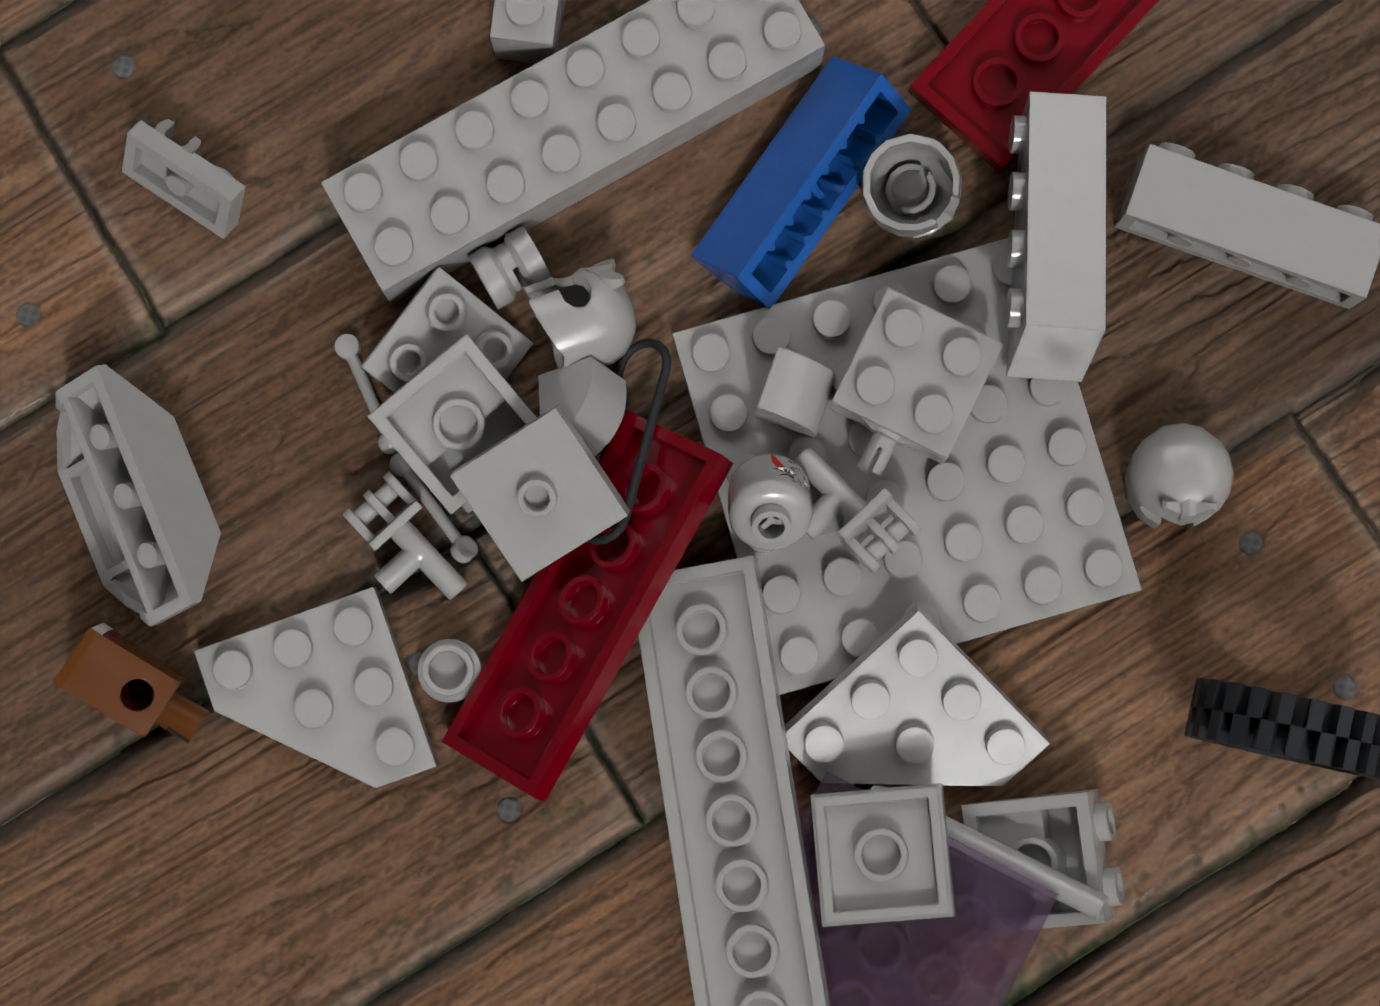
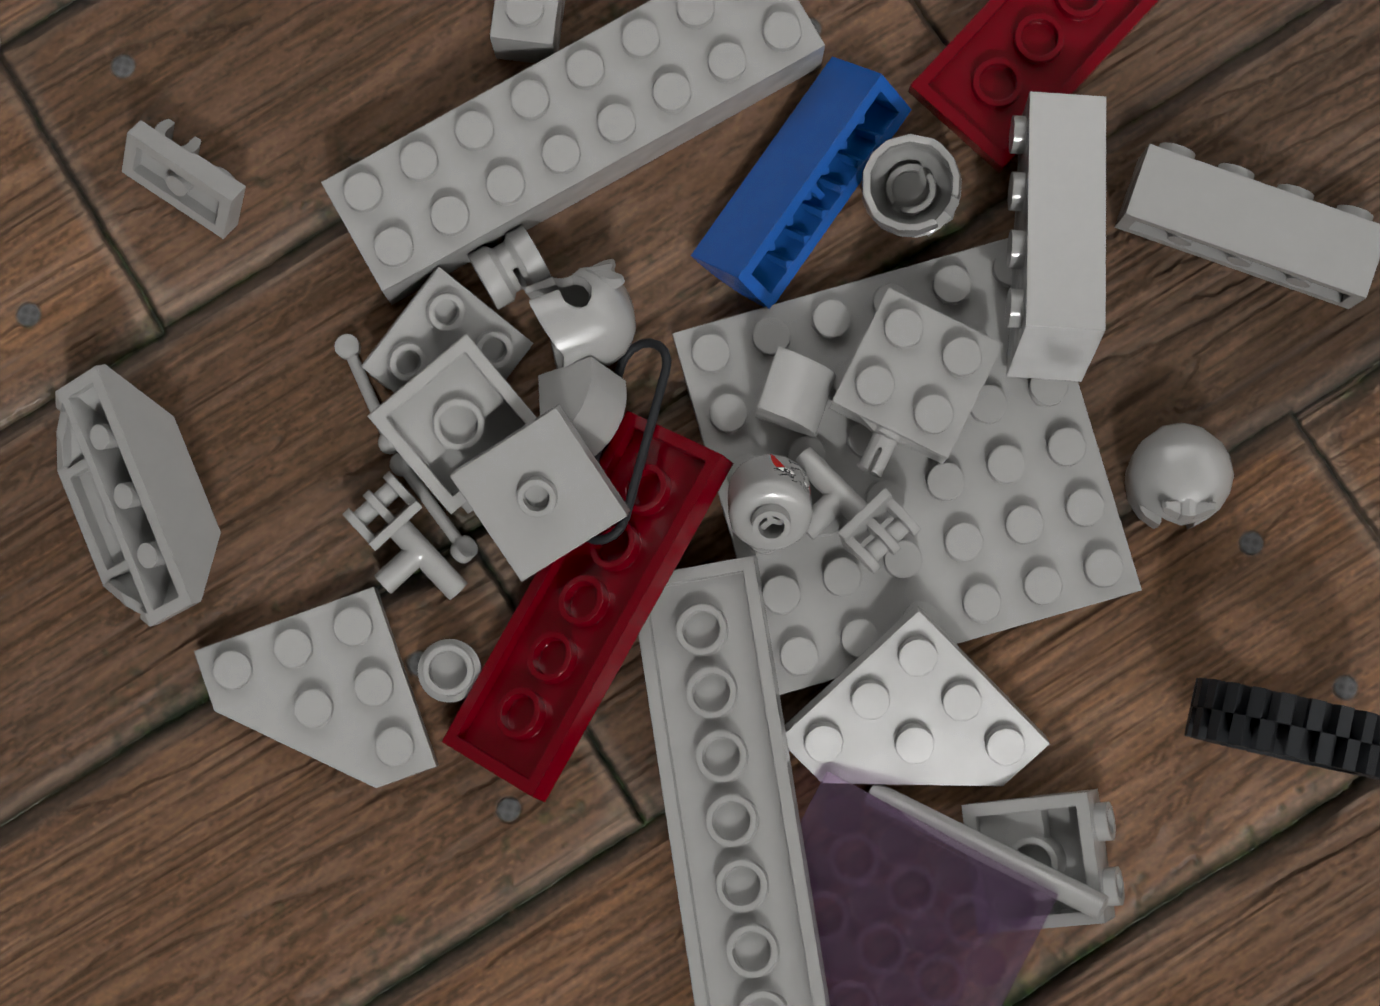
(102, 674): reddish brown torso -> none
(882, 855): light grey plate -> none

